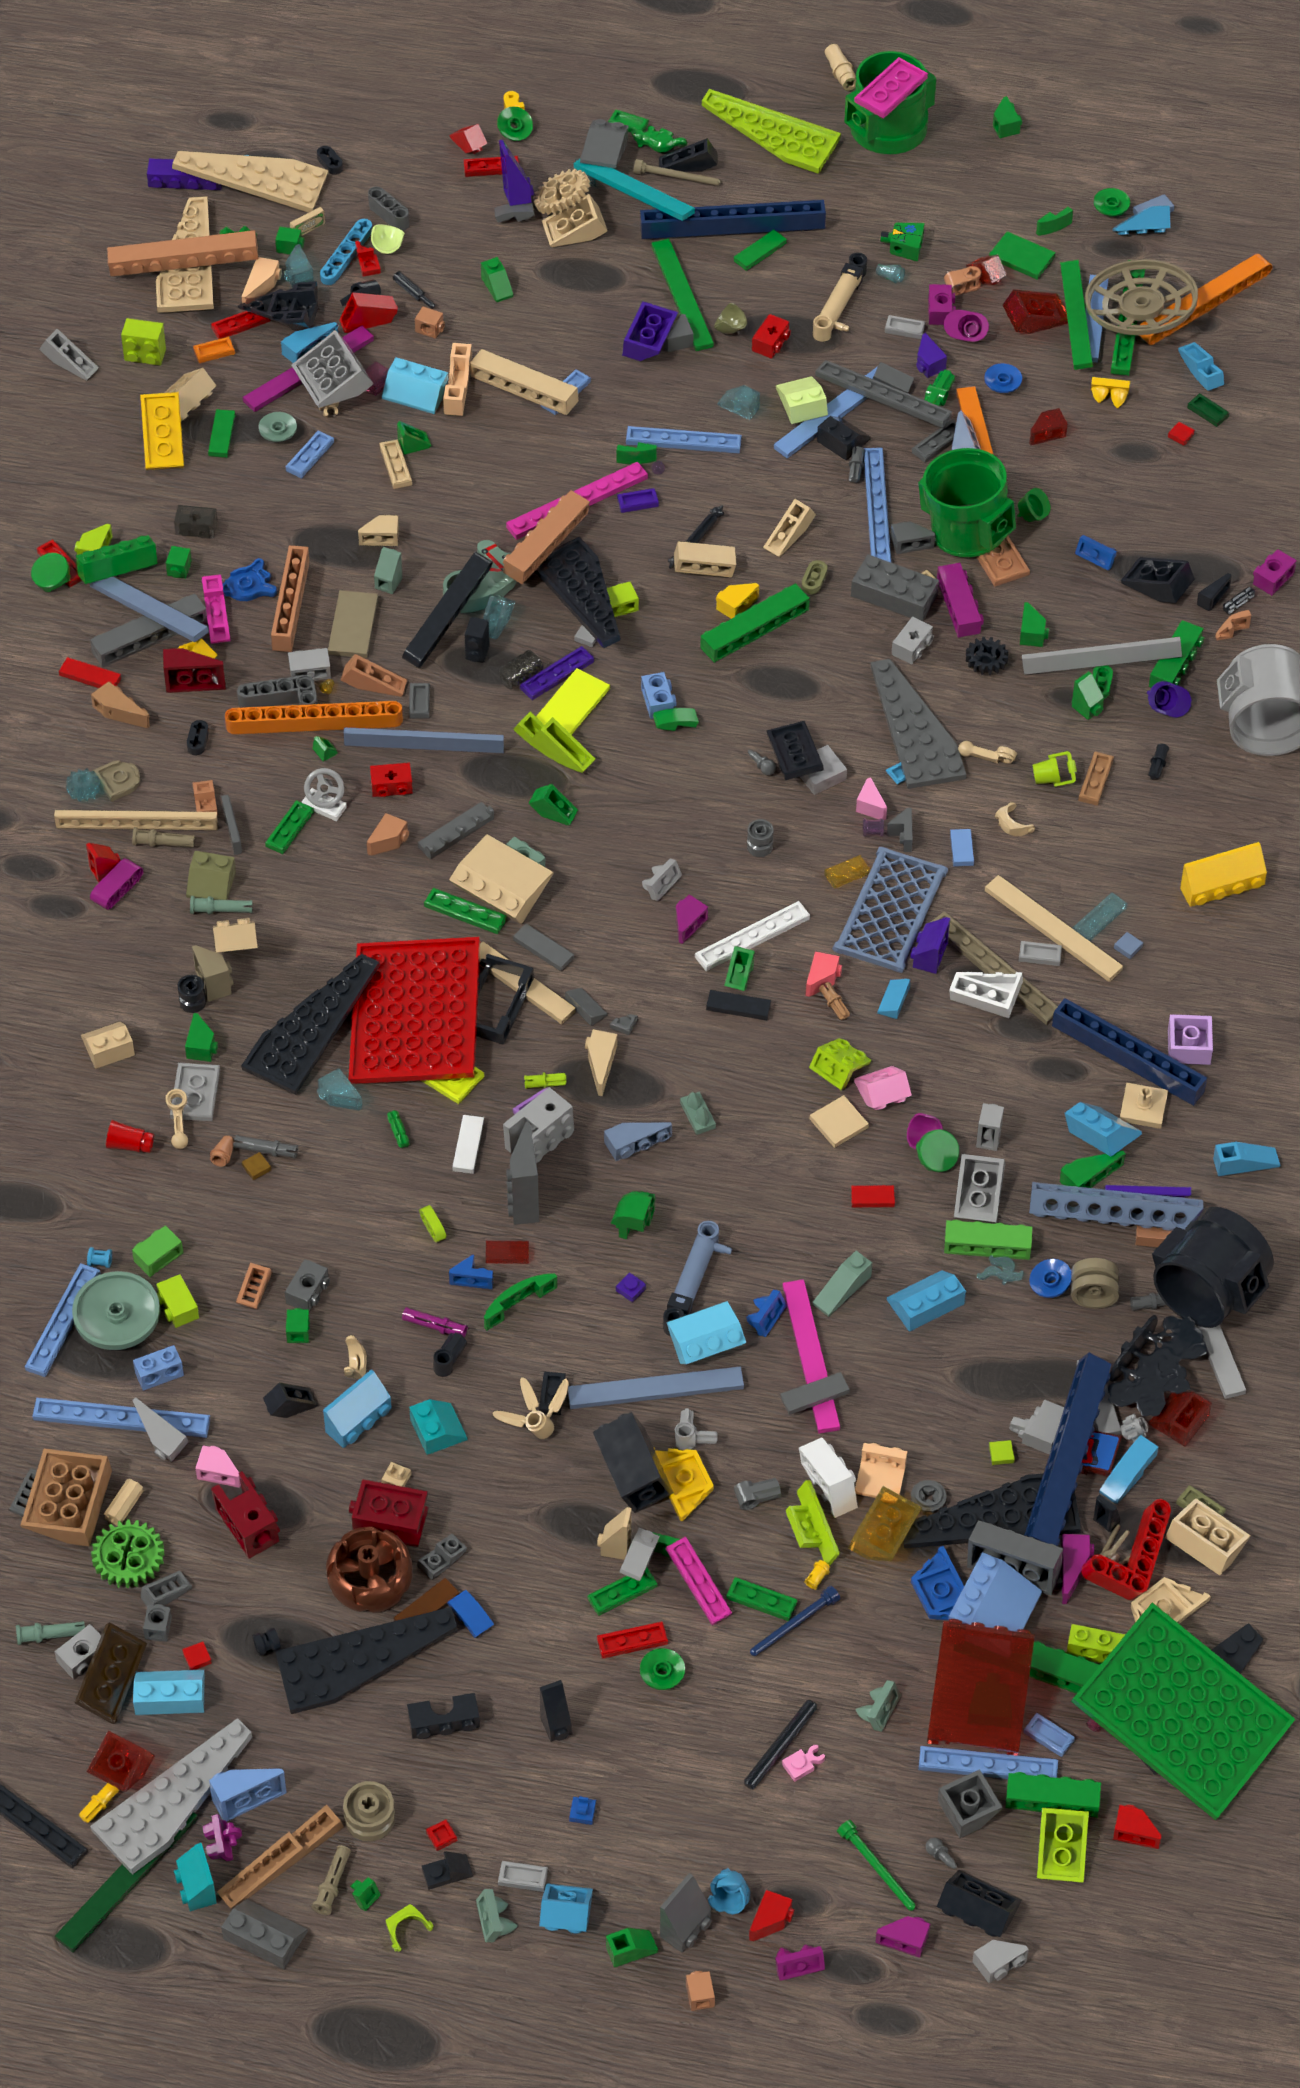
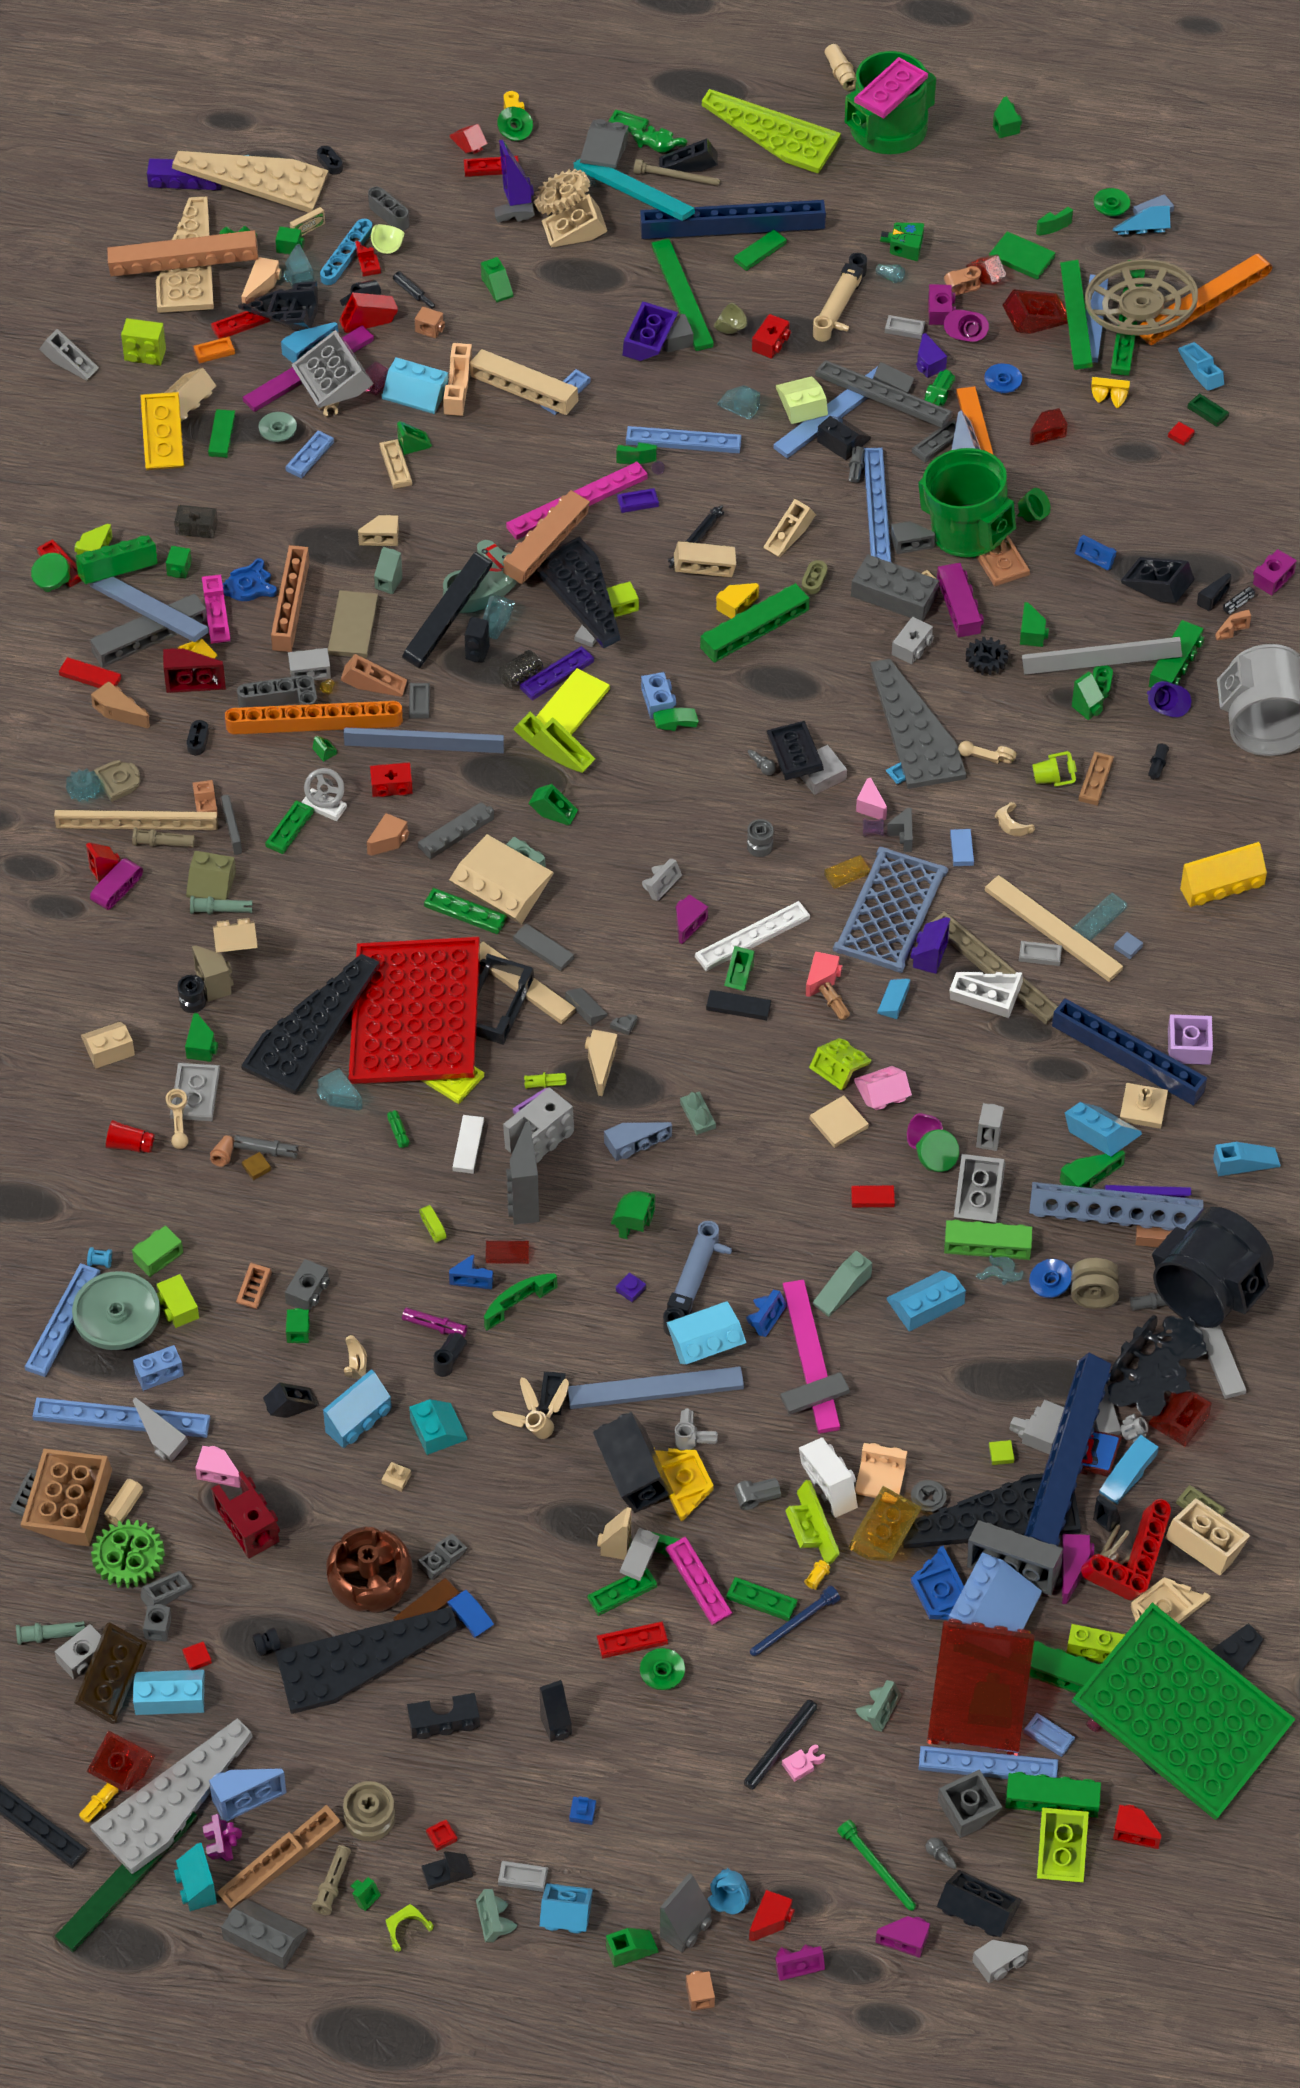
(391, 1508): dark red torso -> none

